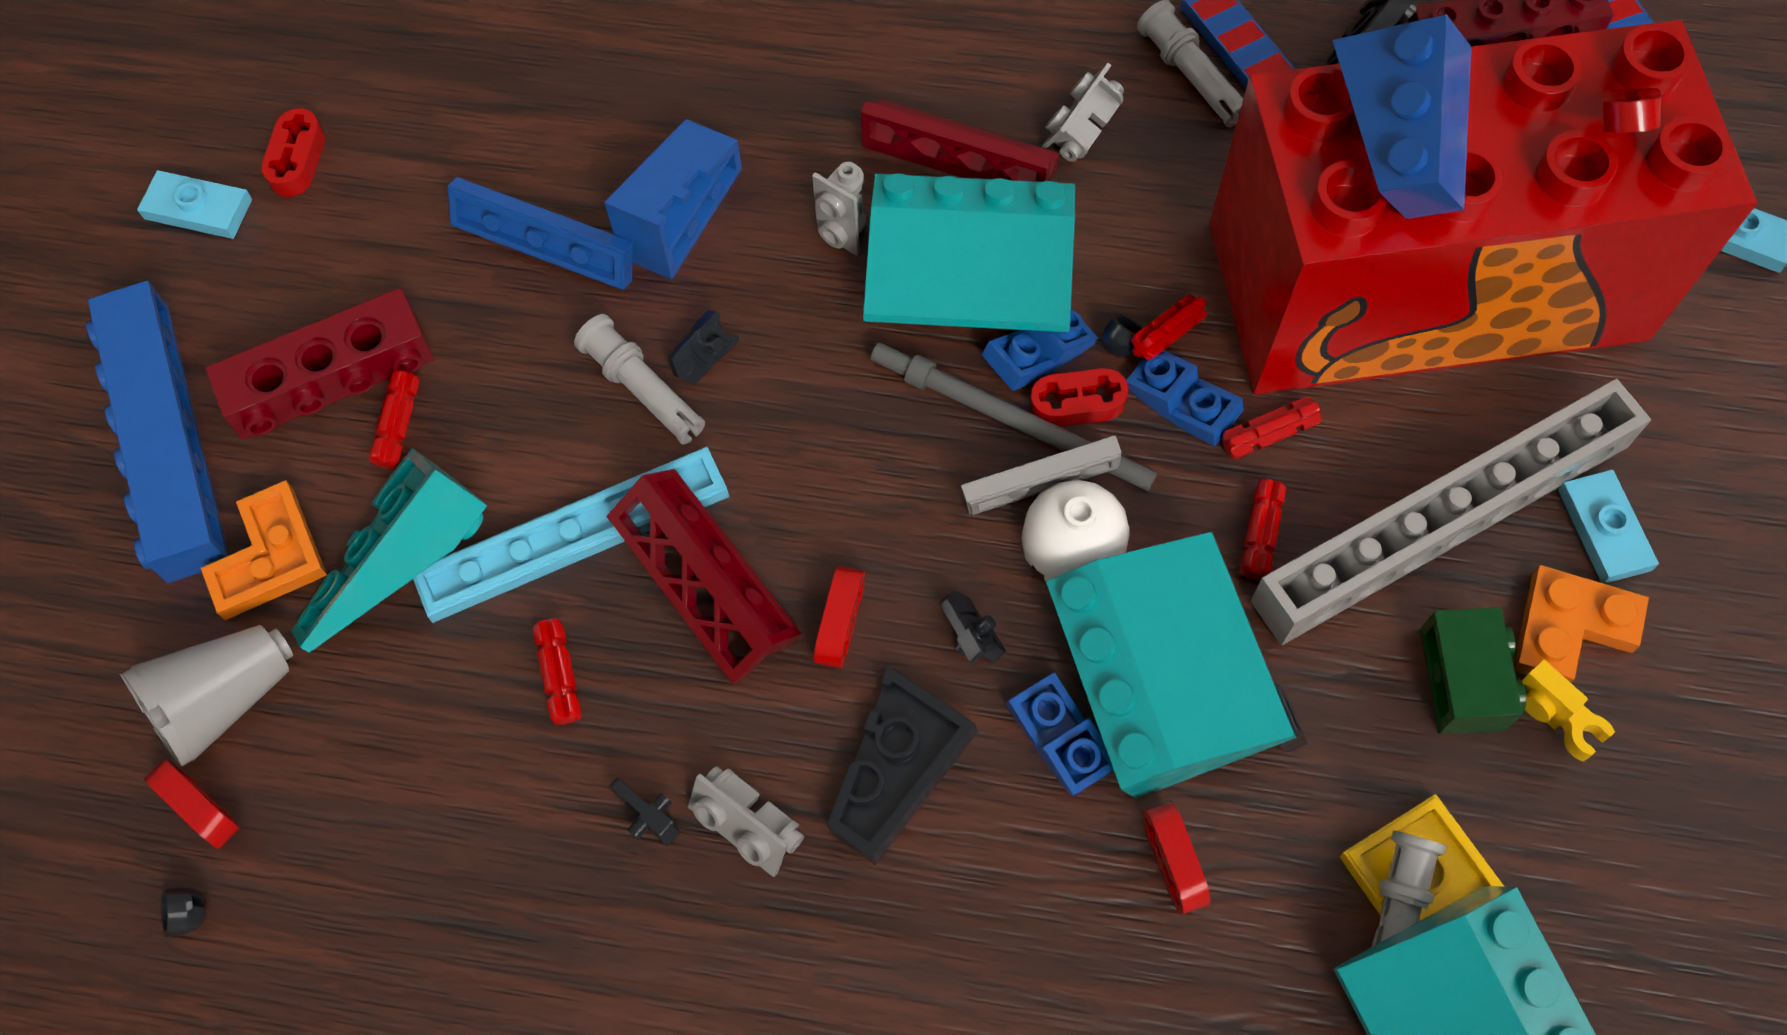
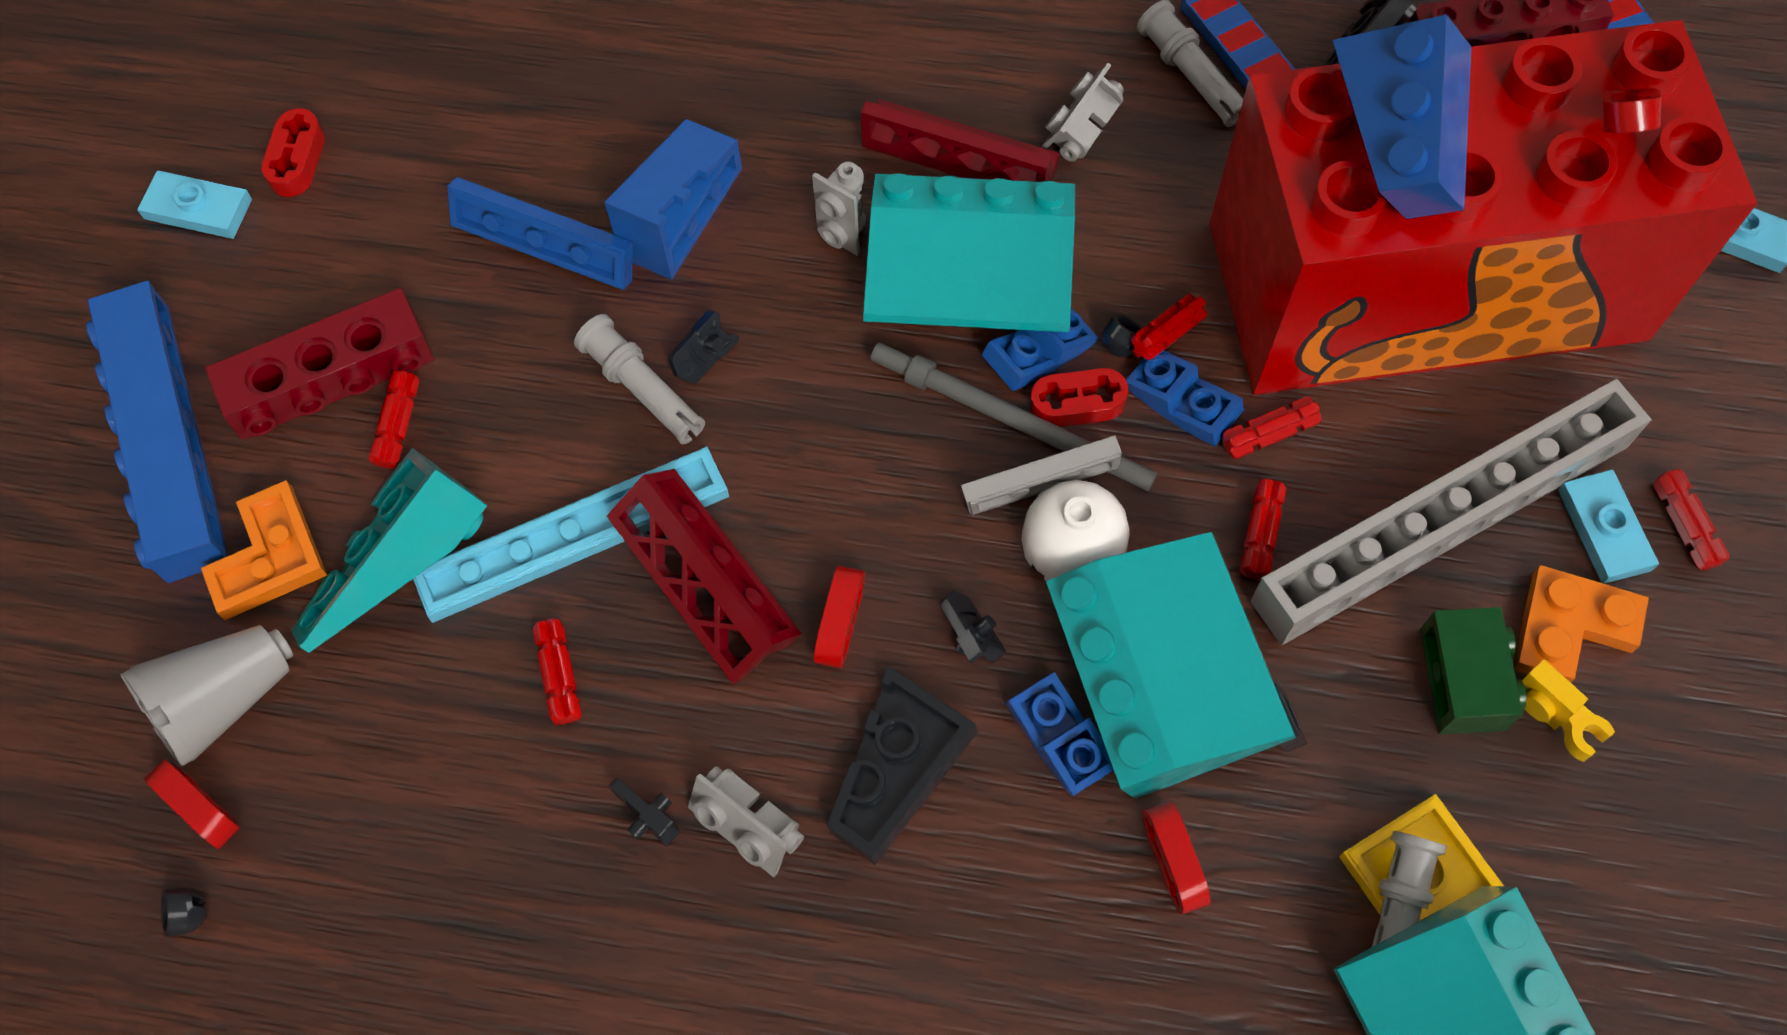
(1691, 520): none -> red axle

